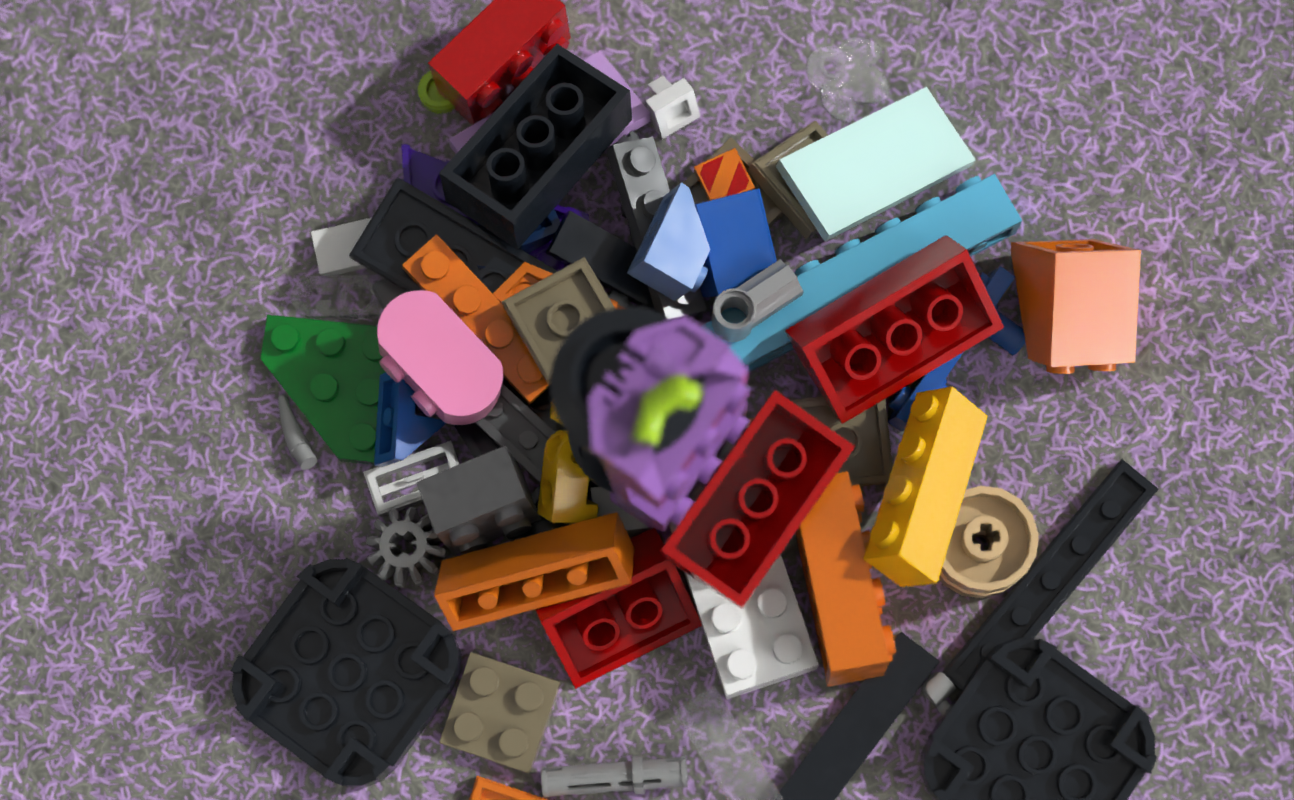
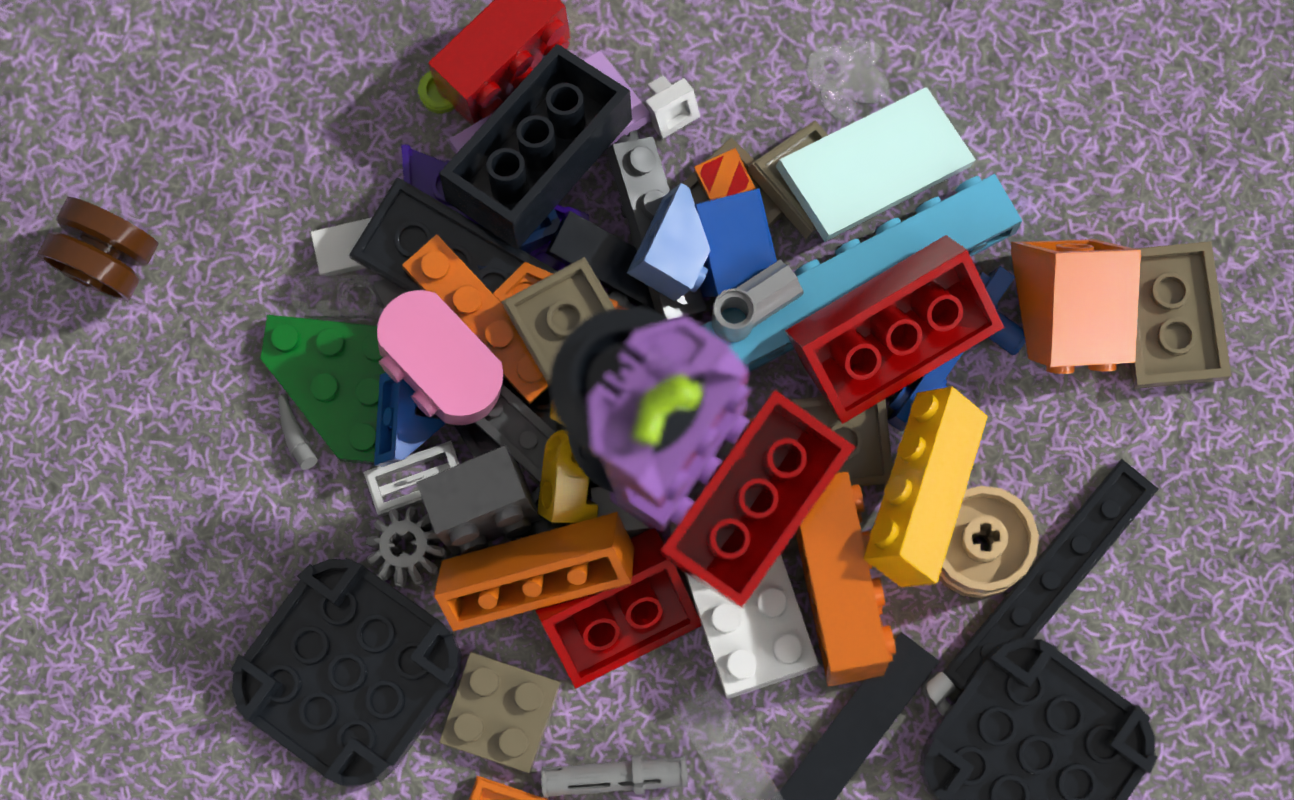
(97, 249): none -> reddish brown wheel
(1179, 318): none -> dark tan plate

